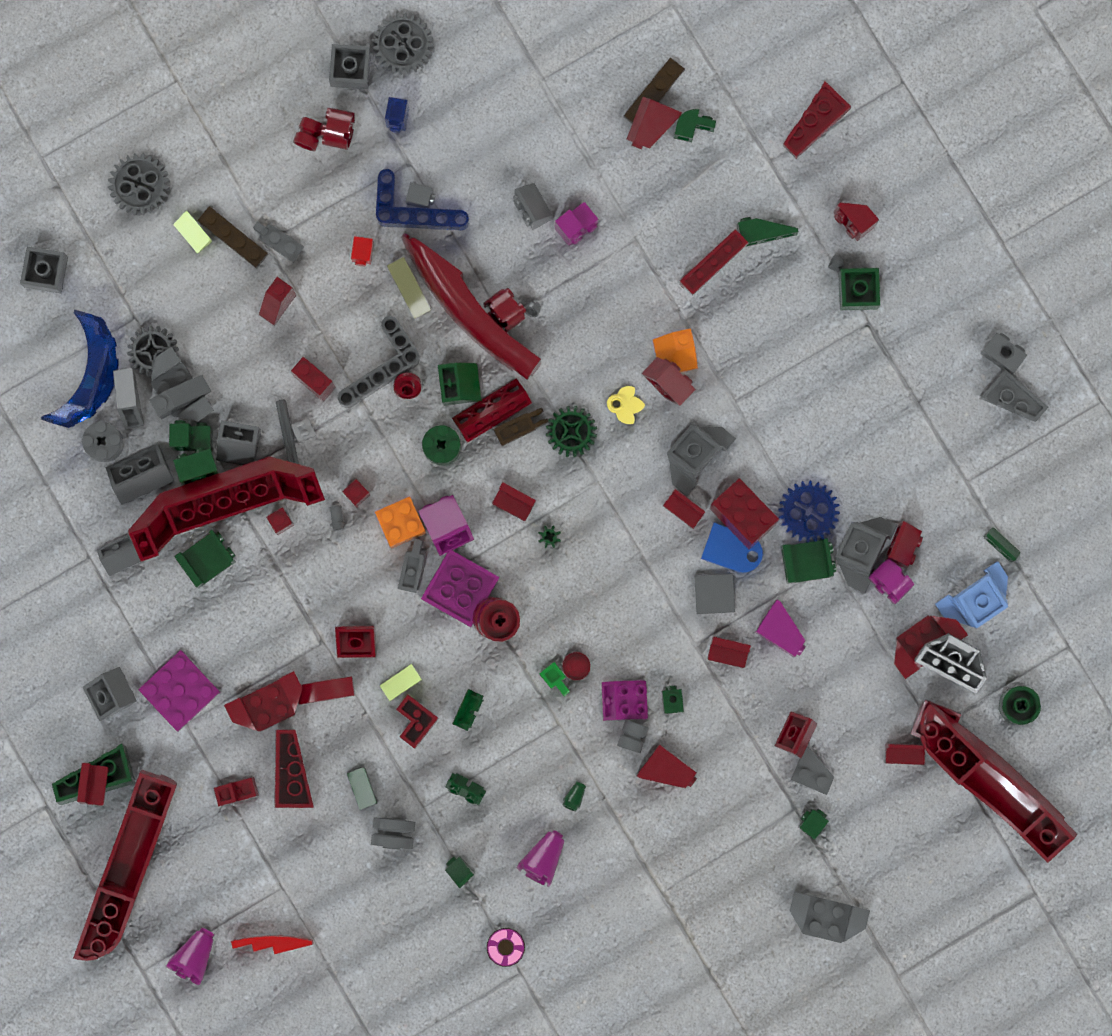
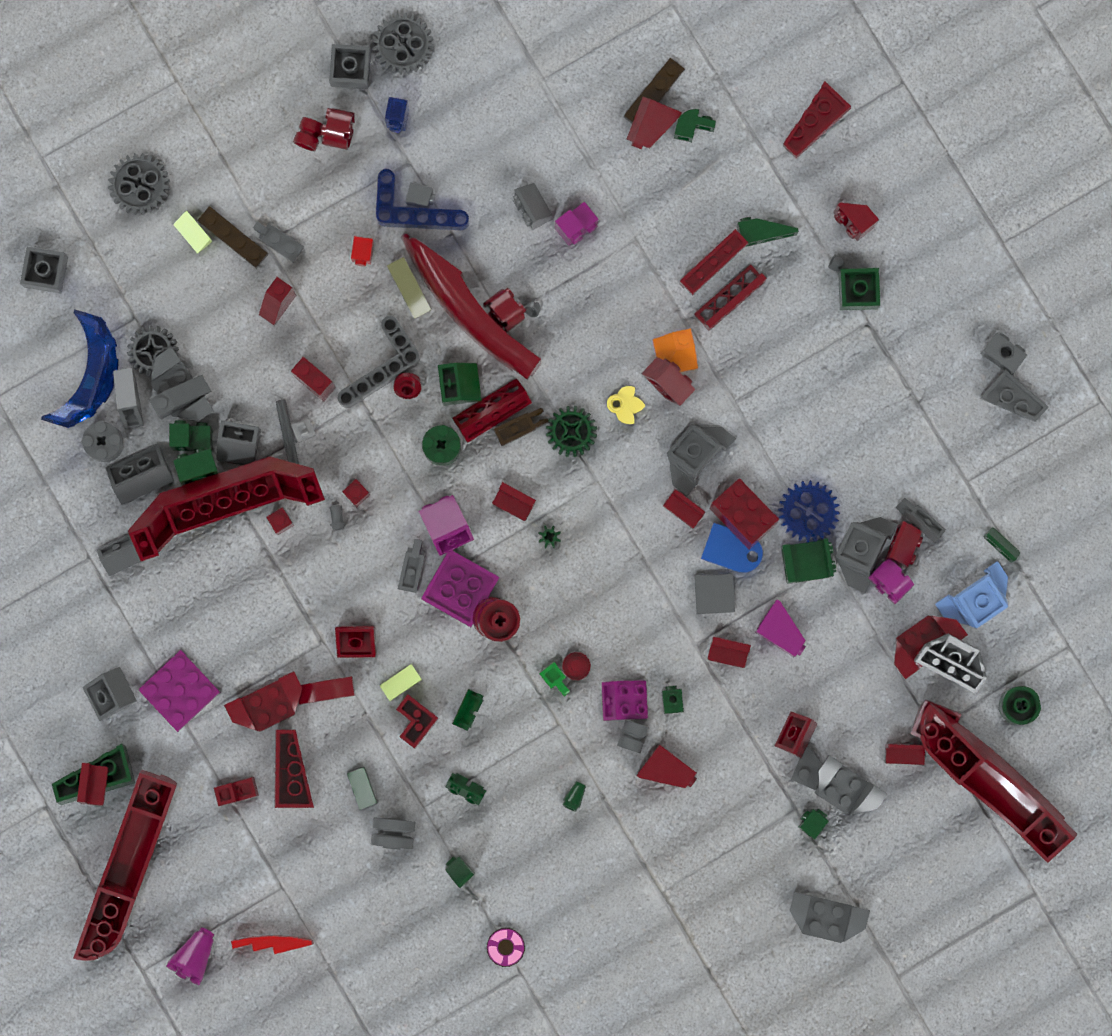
(206, 559): dark green panel -> none
(400, 522): orange brick -> none
(543, 858): magenta cone -> none
(731, 304): none -> dark red fence
(846, 789): none -> dark grey piece
(921, 520): none -> dark grey hinge

